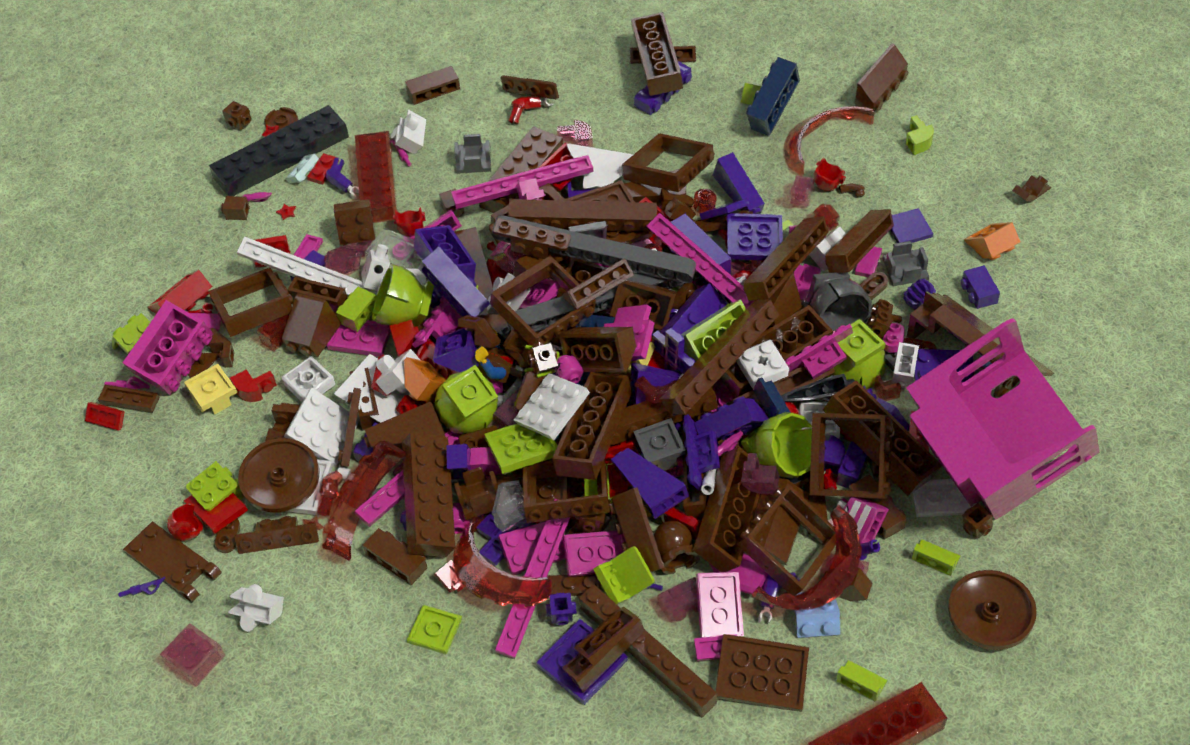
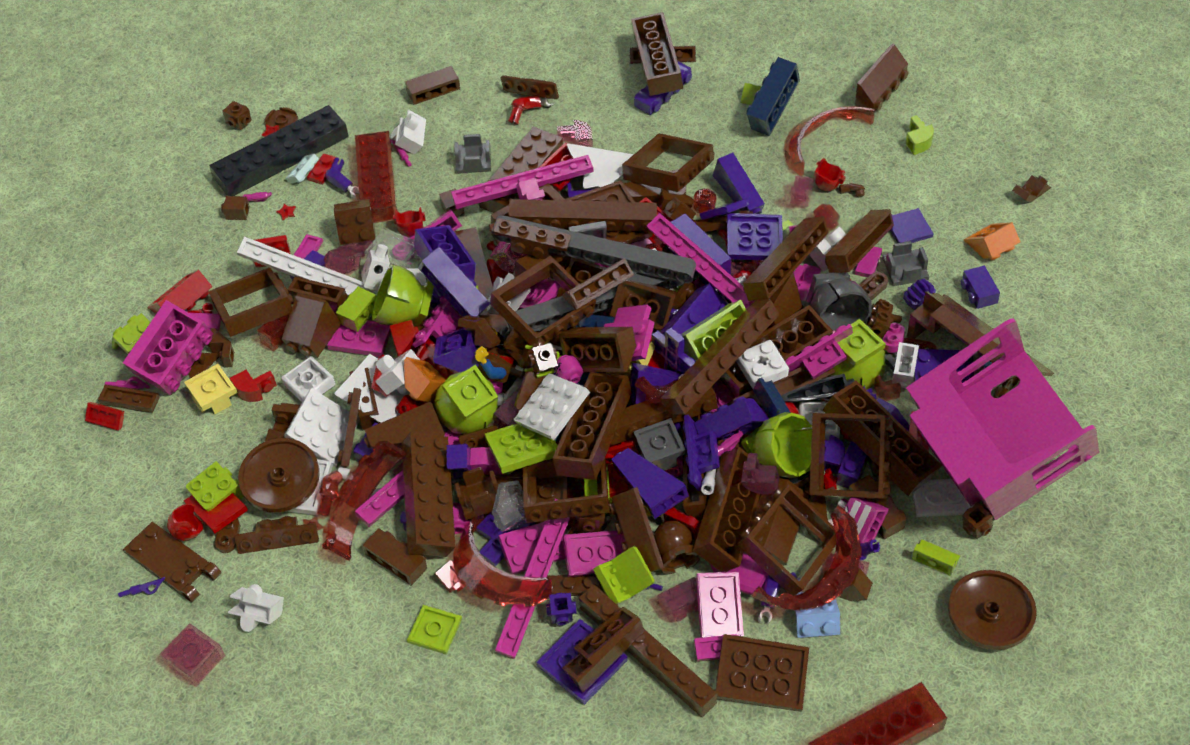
(861, 680): lime panel -> none

